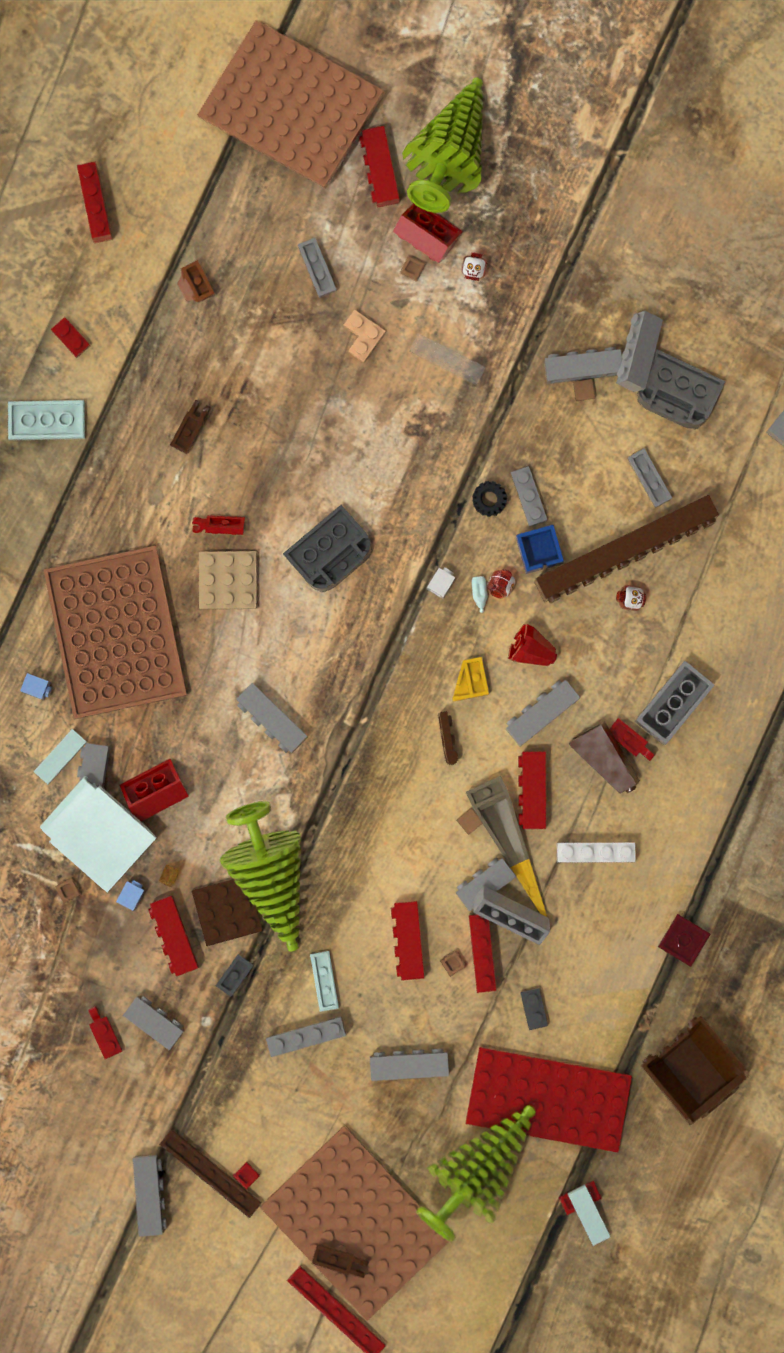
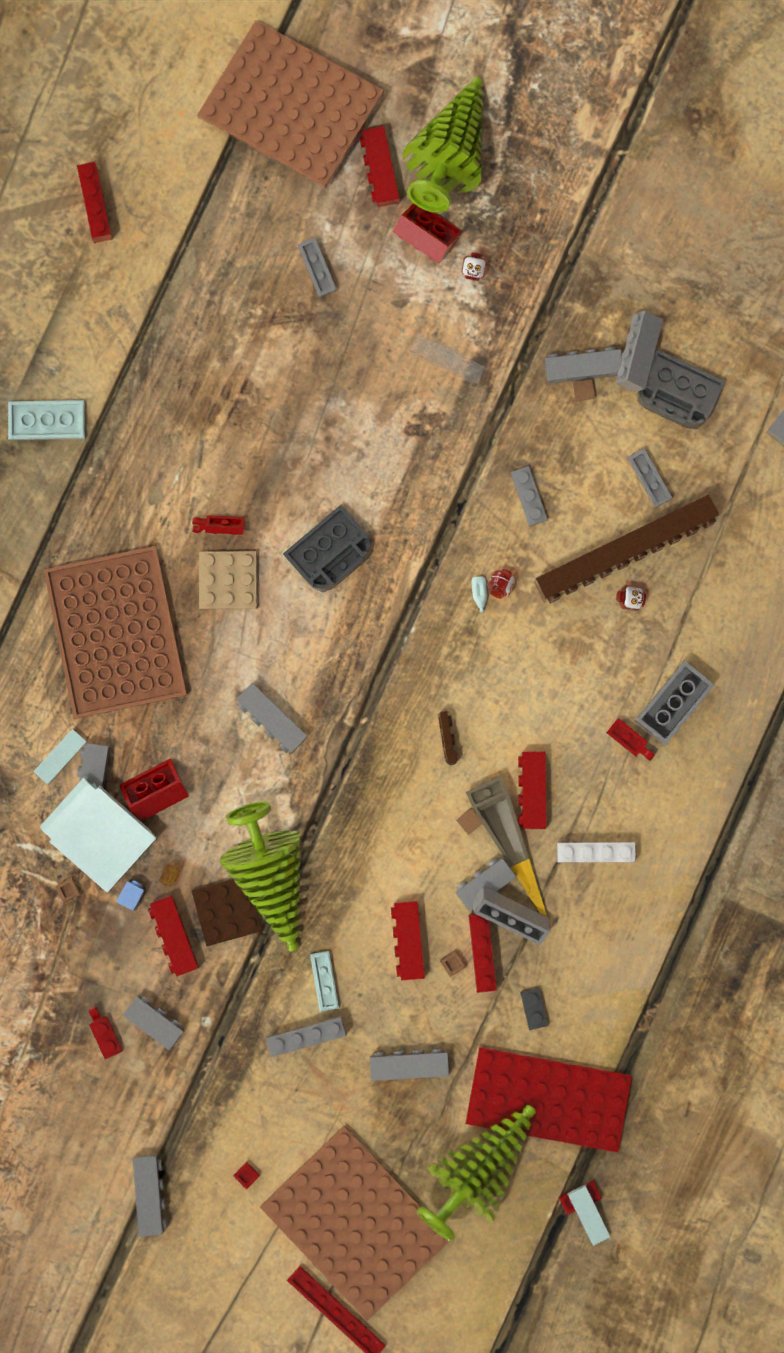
(36, 687): light blue brick -> none
(70, 337): red plate -> none
(189, 428): reddish brown hinge -> none
(194, 283): dark orange slope -> none
(210, 1173): reddish brown tile -> none
(234, 975): dark grey plate -> none
(337, 1260): reddish brown hinge -> none
(368, 335): light nougat plate -> none
(412, 268): medium nougat tile -> none
(441, 582): white brick -> none
(471, 680): yellow wing -> none
(489, 487): black tyre -> none
(532, 647): red cone -> none
(539, 549): blue piece -> none
(542, 713): light grey brick -> none
(605, 756): reddish brown slope -> none
(684, 940): dark red plate -> none
(696, 1071): reddish brown windscreen -> none

